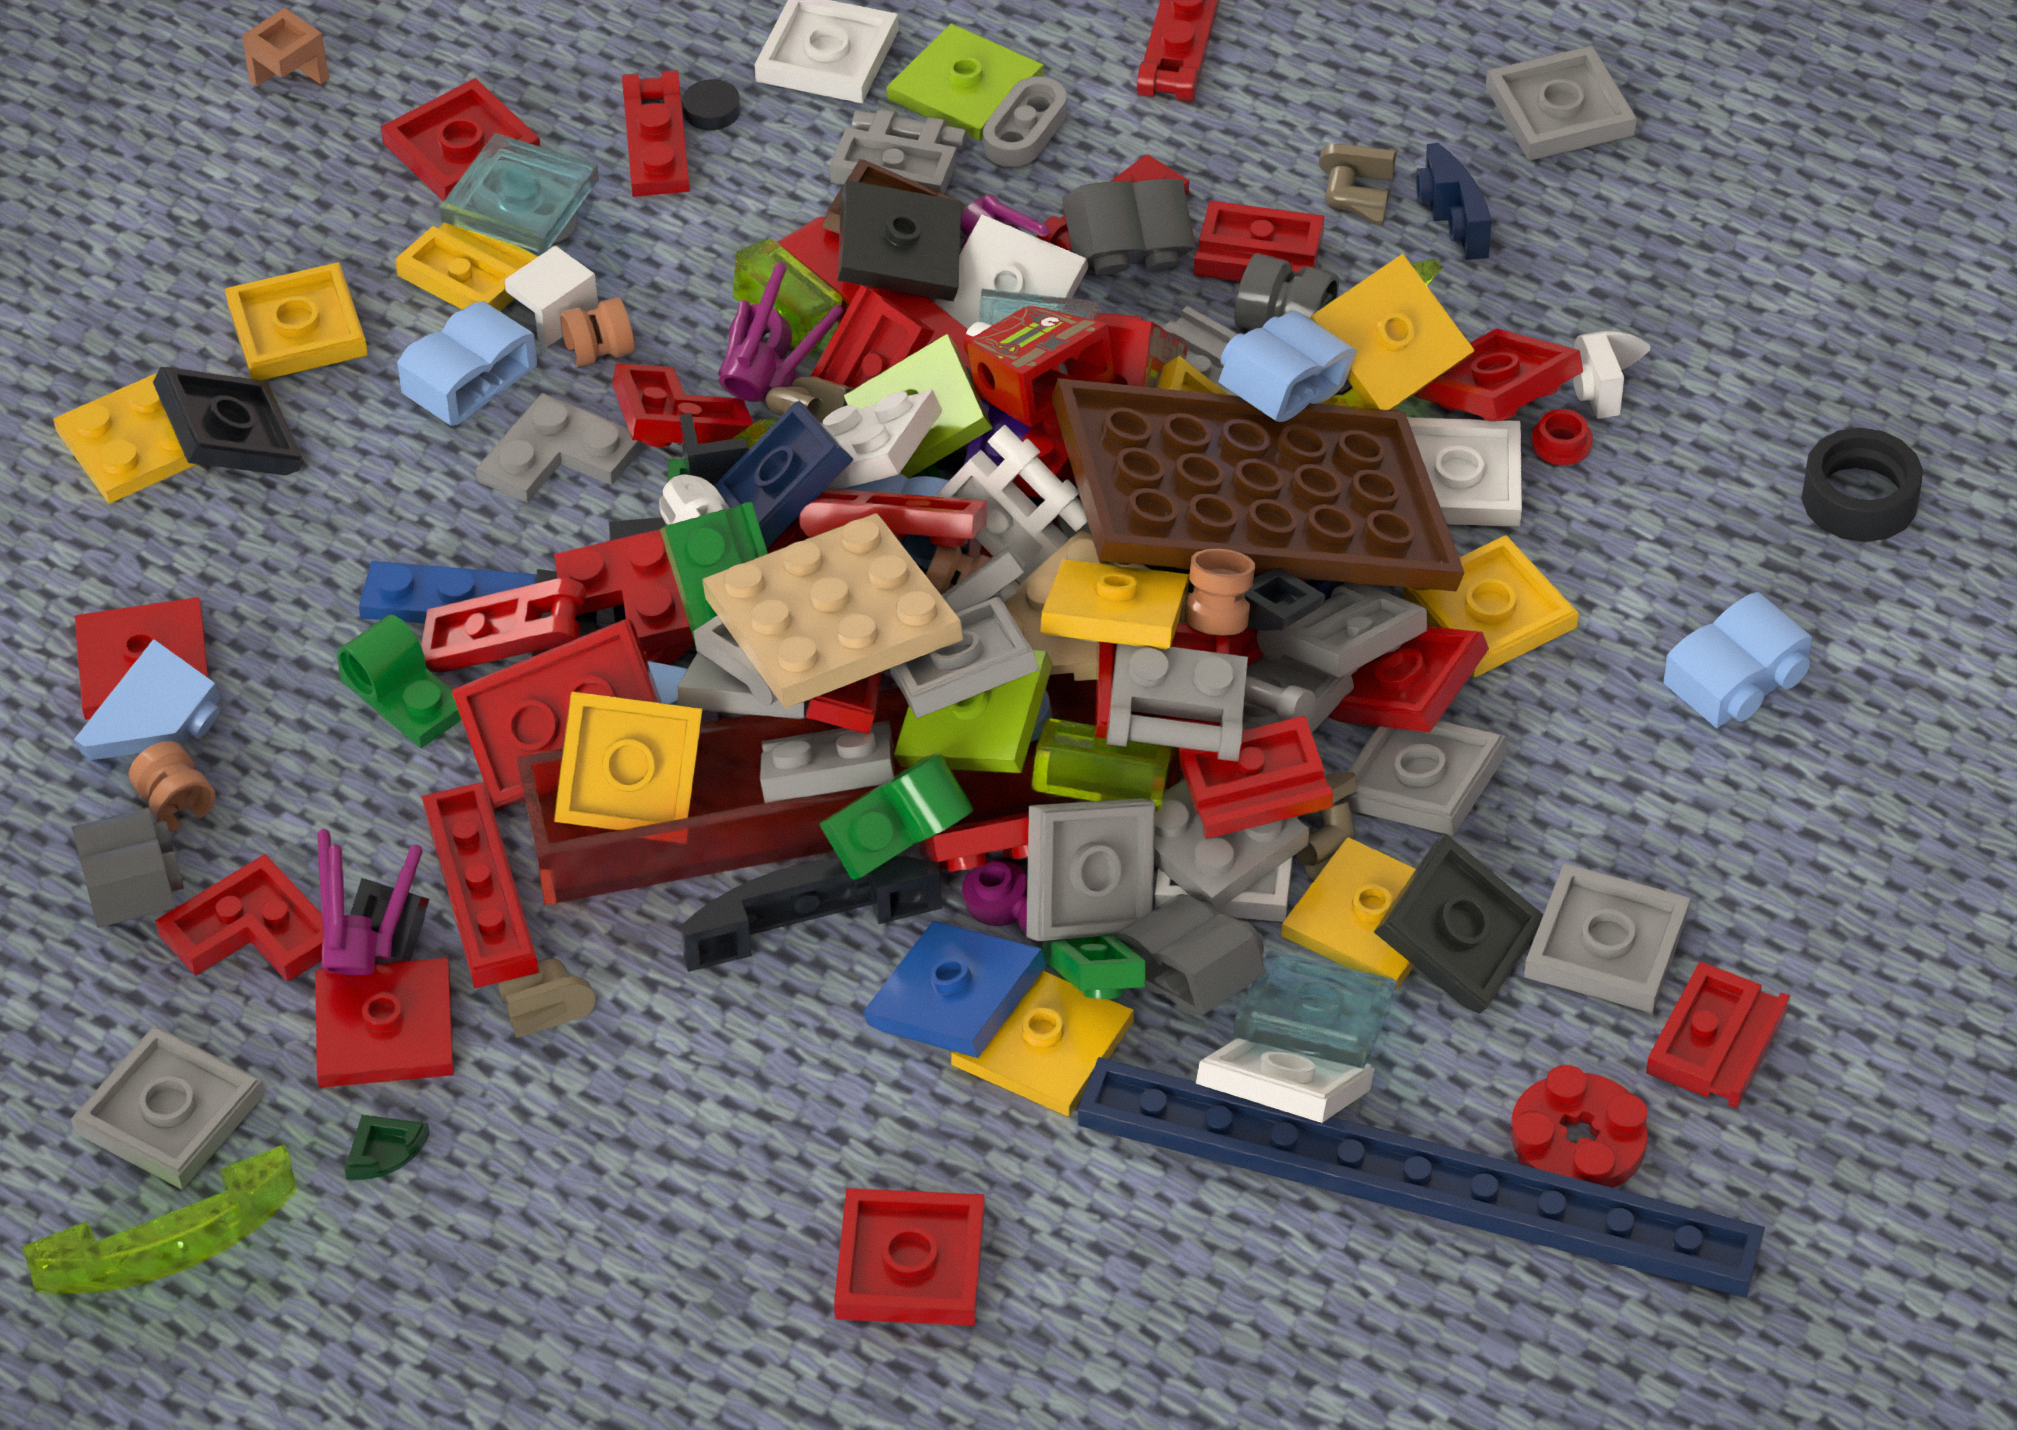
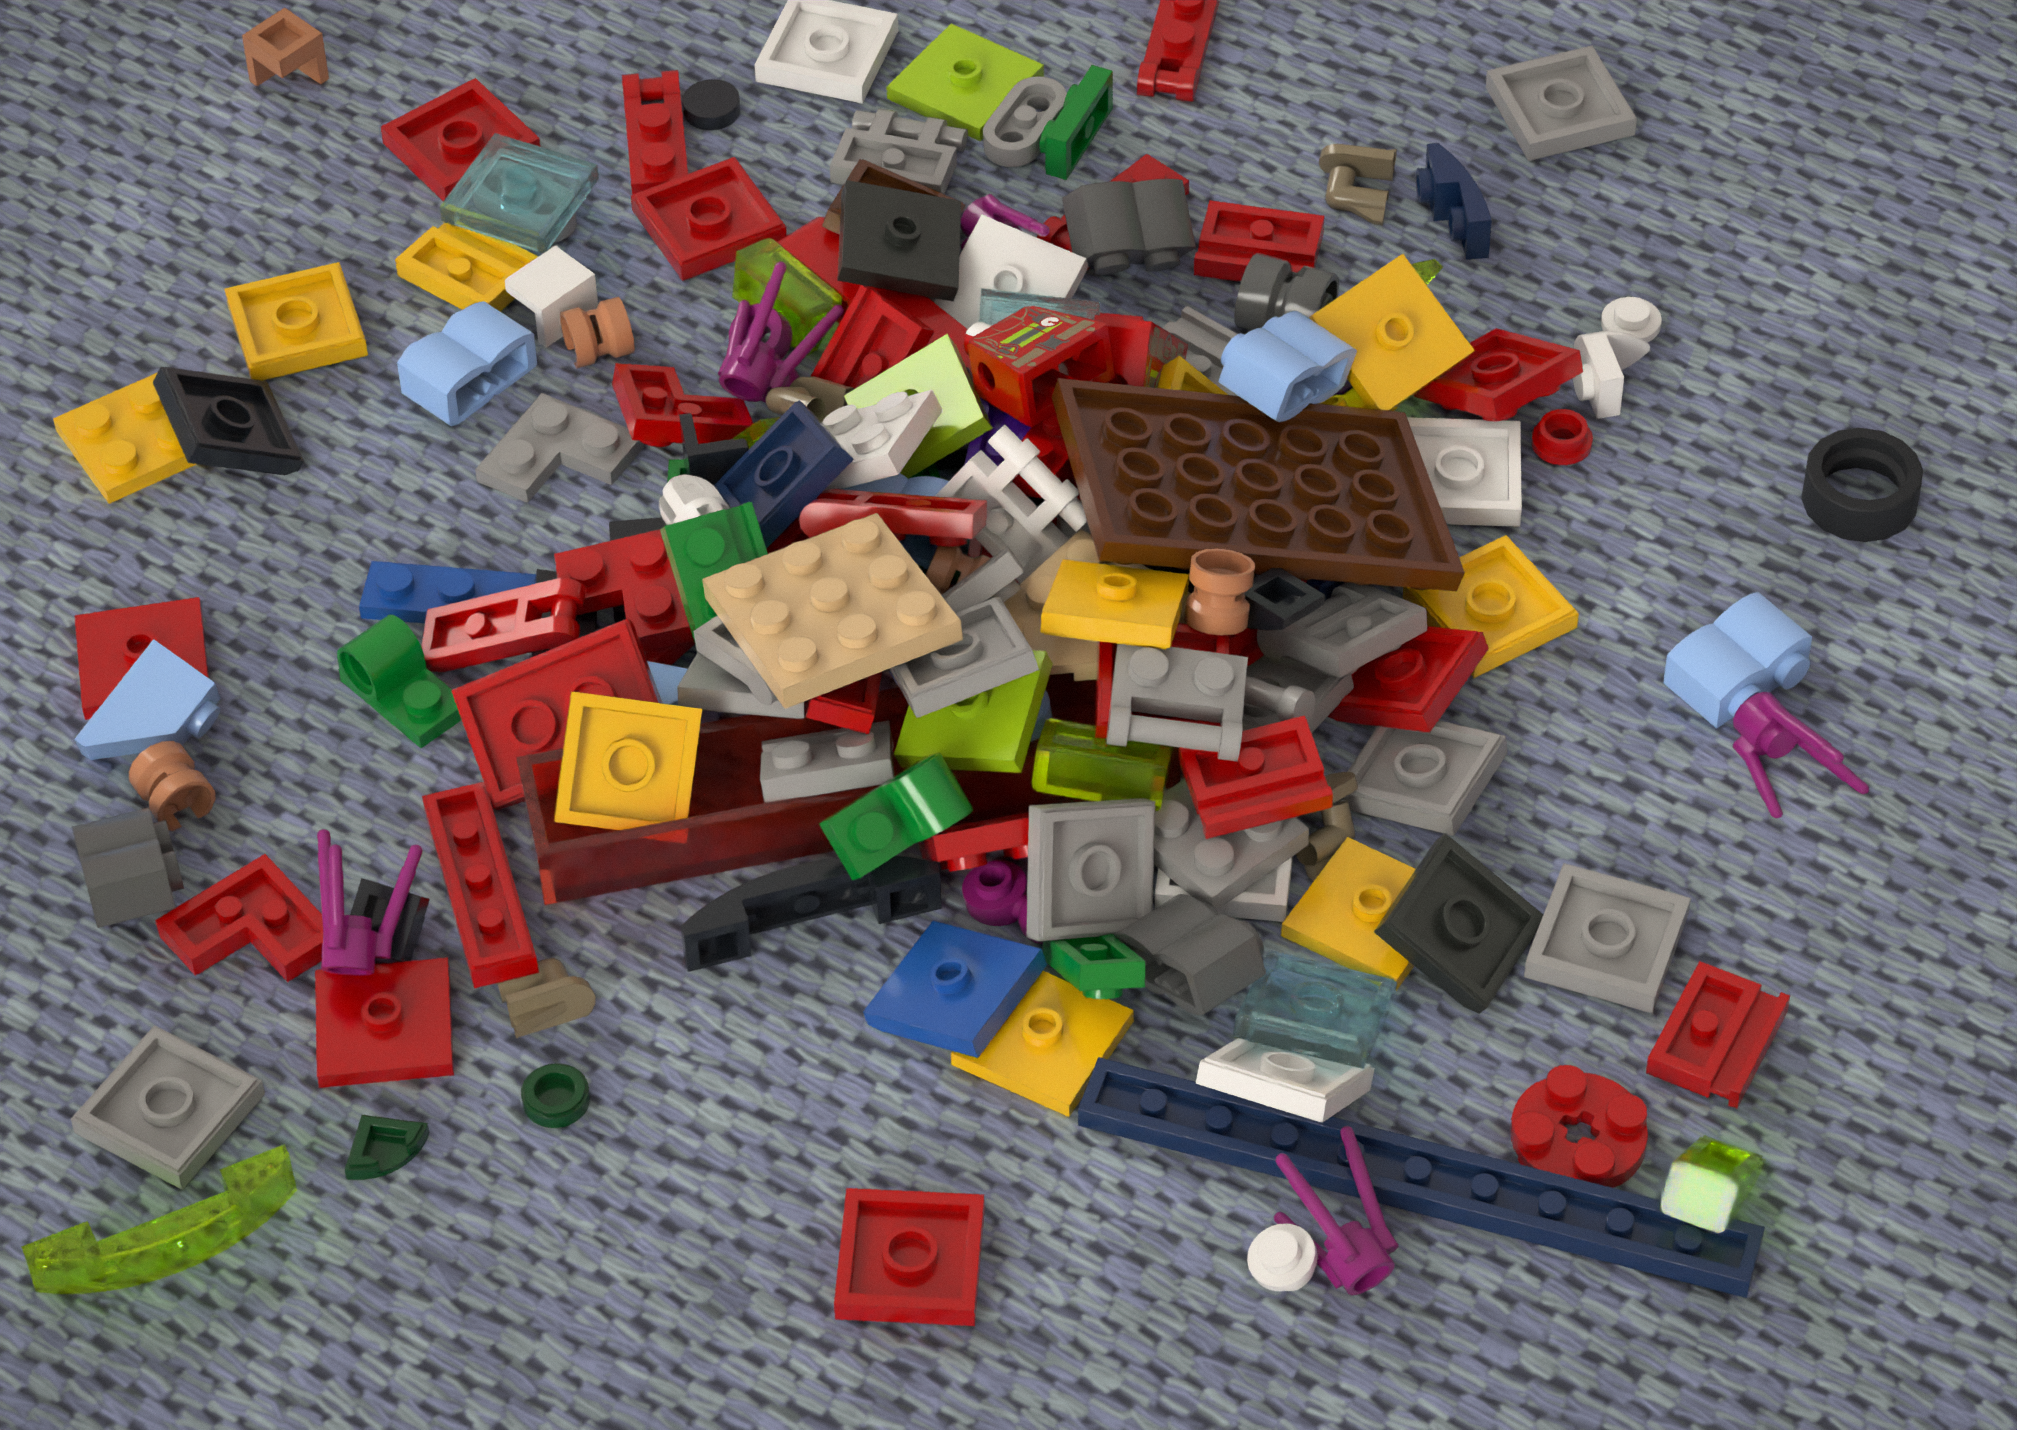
(555, 1095): none -> dark green tile
(706, 217): none -> red plate
(1078, 122): none -> green plate
(1282, 1257): none -> white plate
(1356, 1255): none -> magenta plant
(1632, 317): none -> white plate
(1710, 1183): none -> clear neon green slope
(1773, 731): none -> magenta plant

